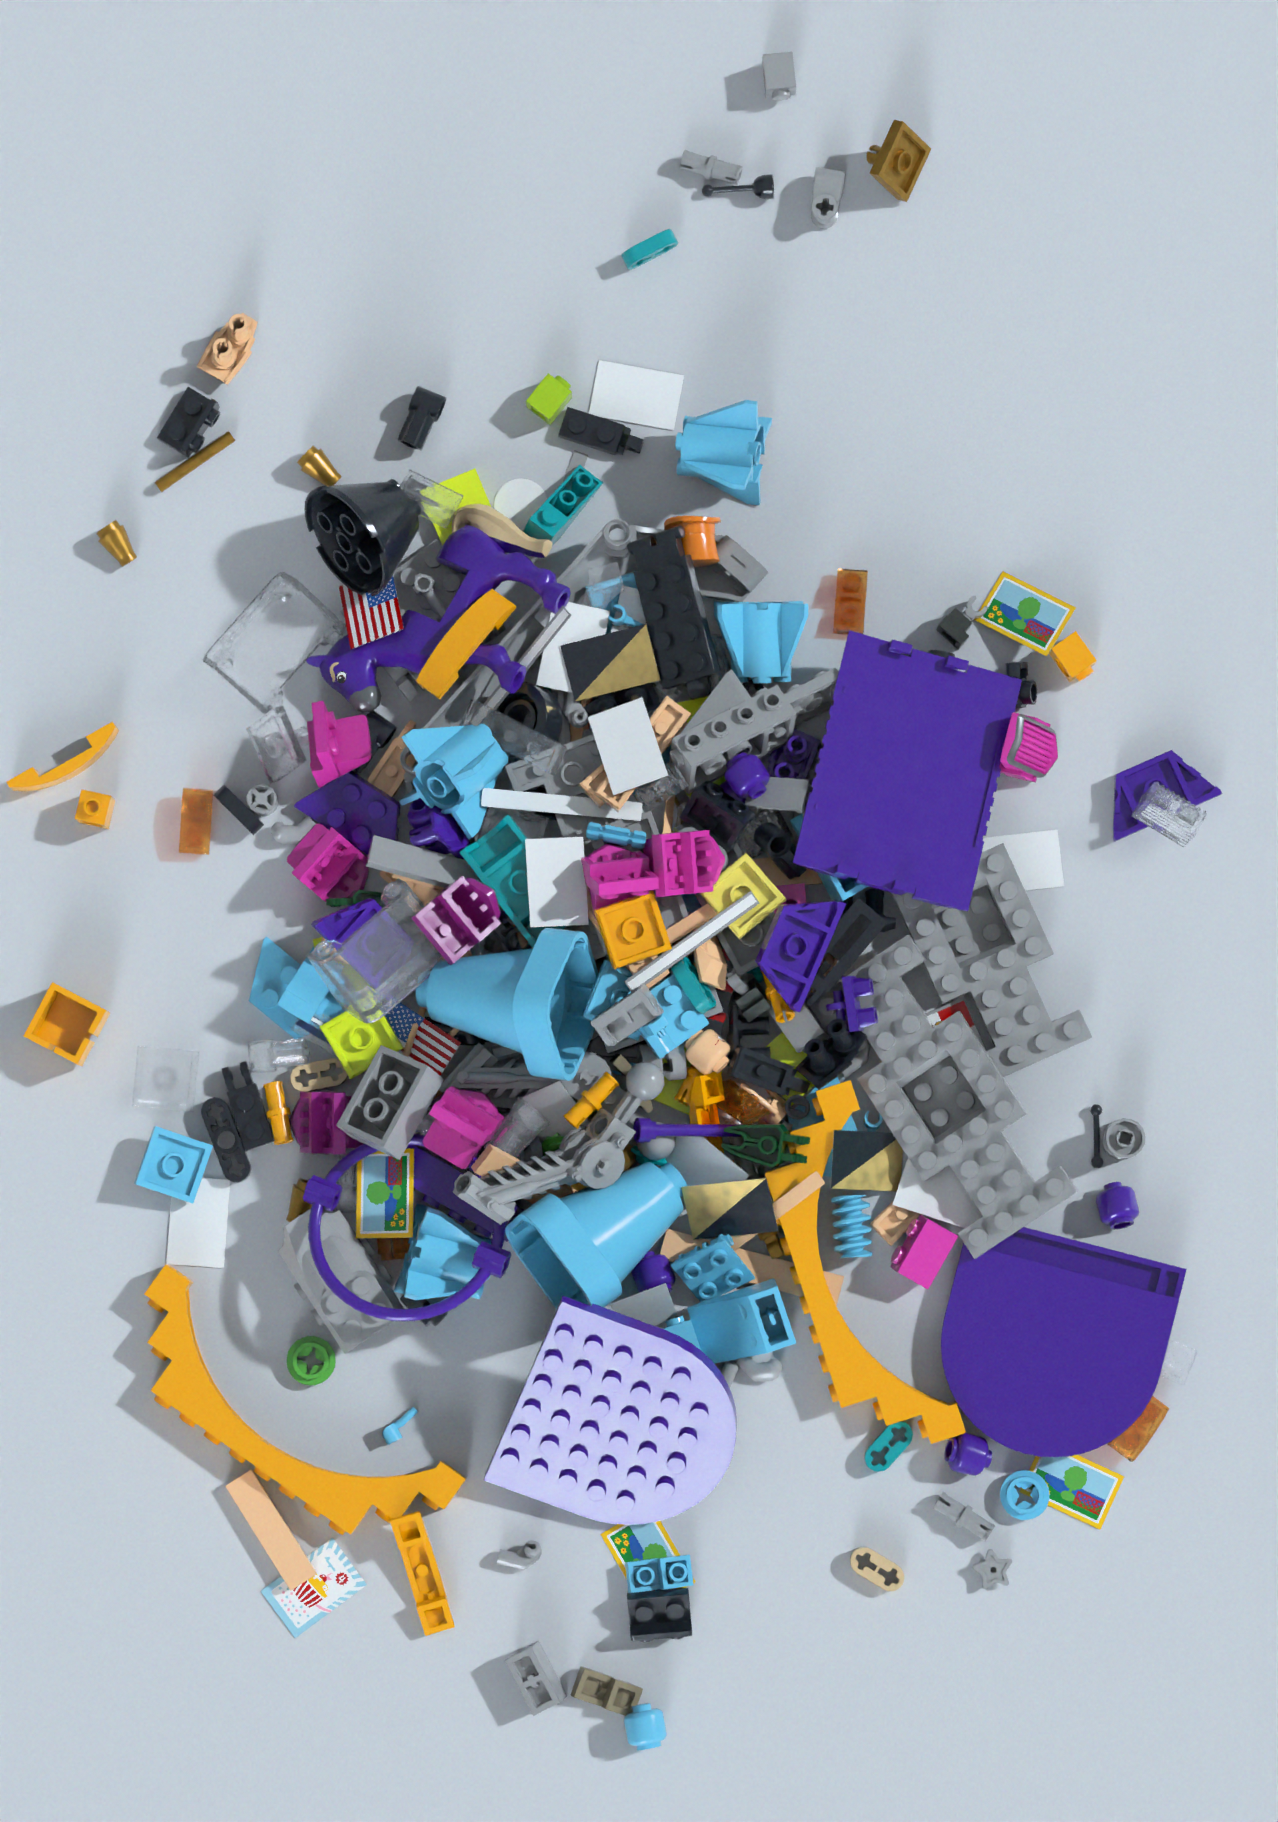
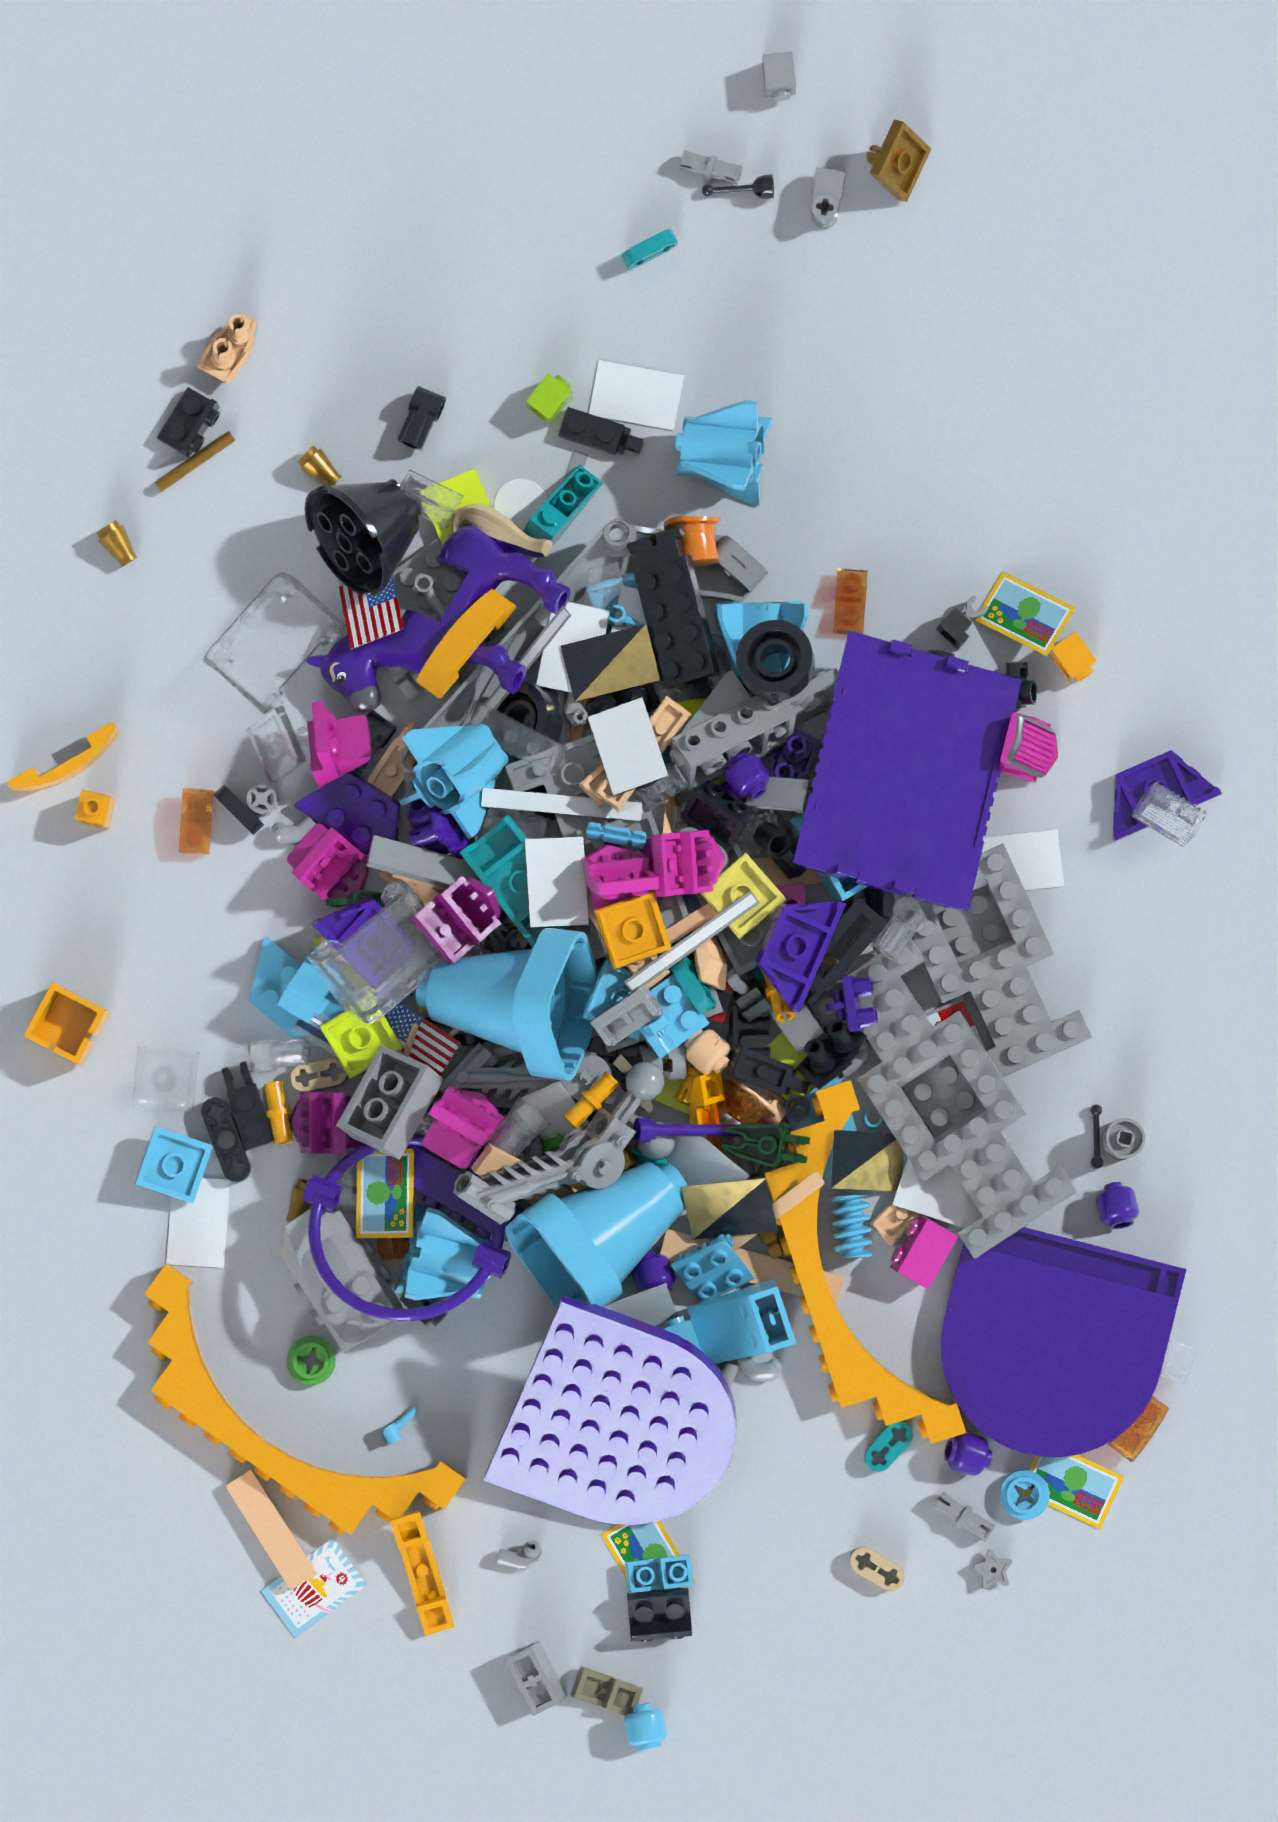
(771, 638): none -> black piece
(898, 930): none -> clear piece

